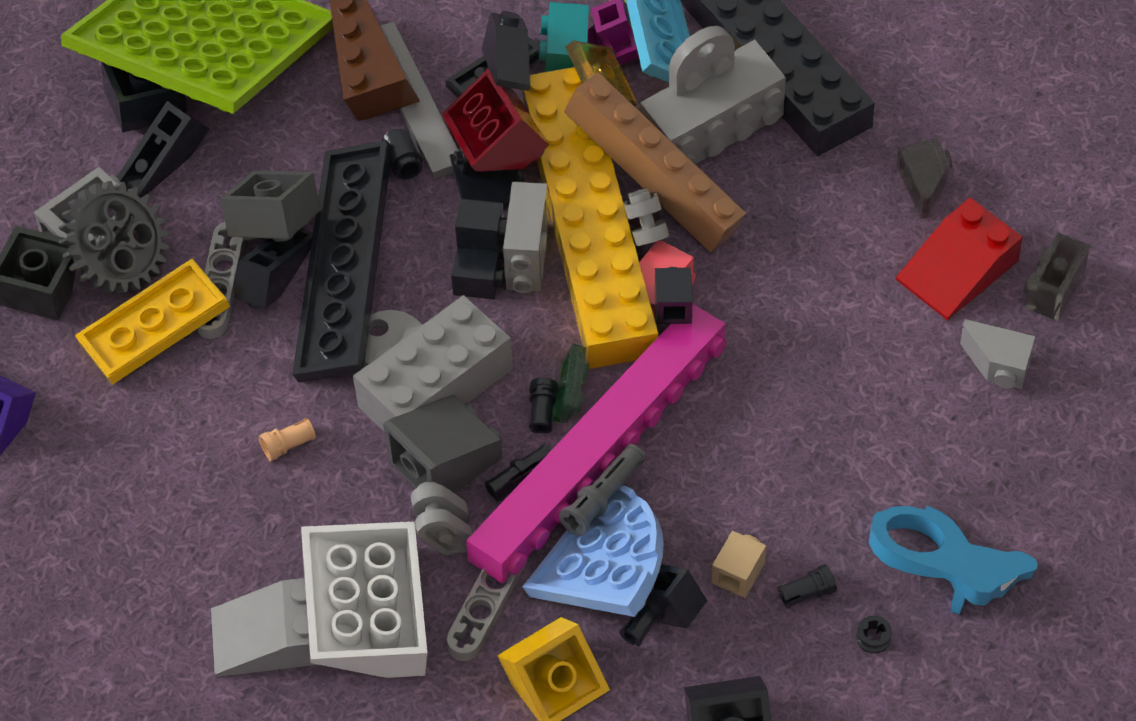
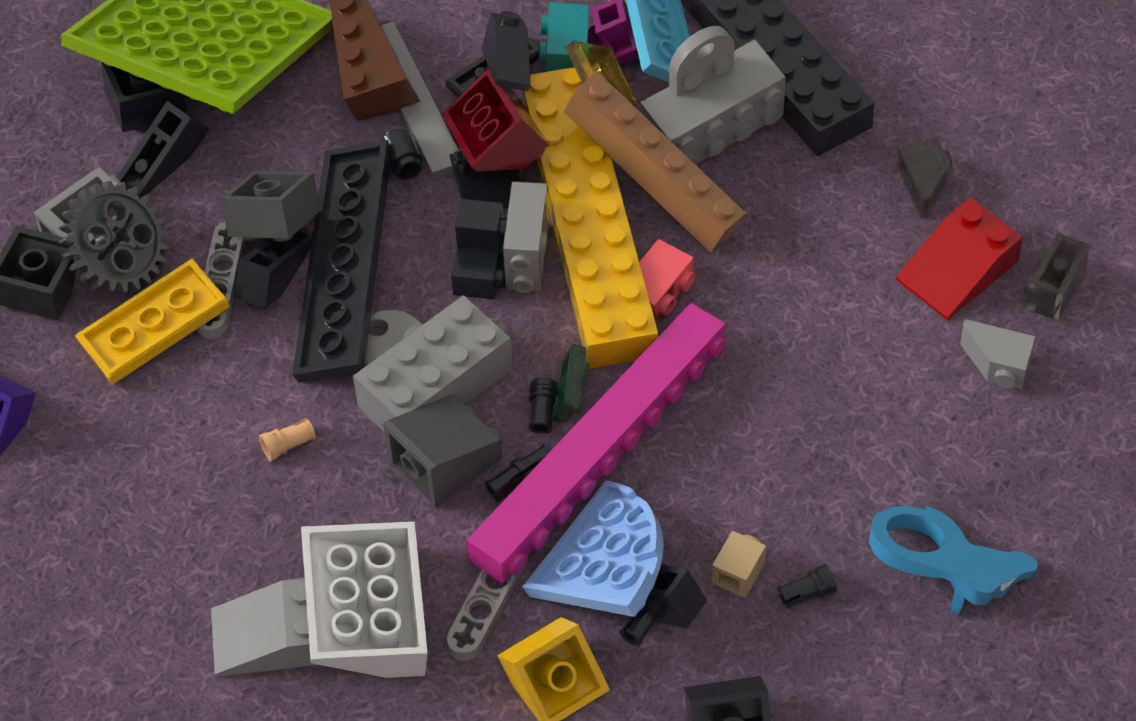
(441, 518): light grey brick -> none
(593, 499): dark grey pin -> none
(642, 205): light grey brick -> none
(673, 295): black brick -> none
(869, 645): black bush -> none

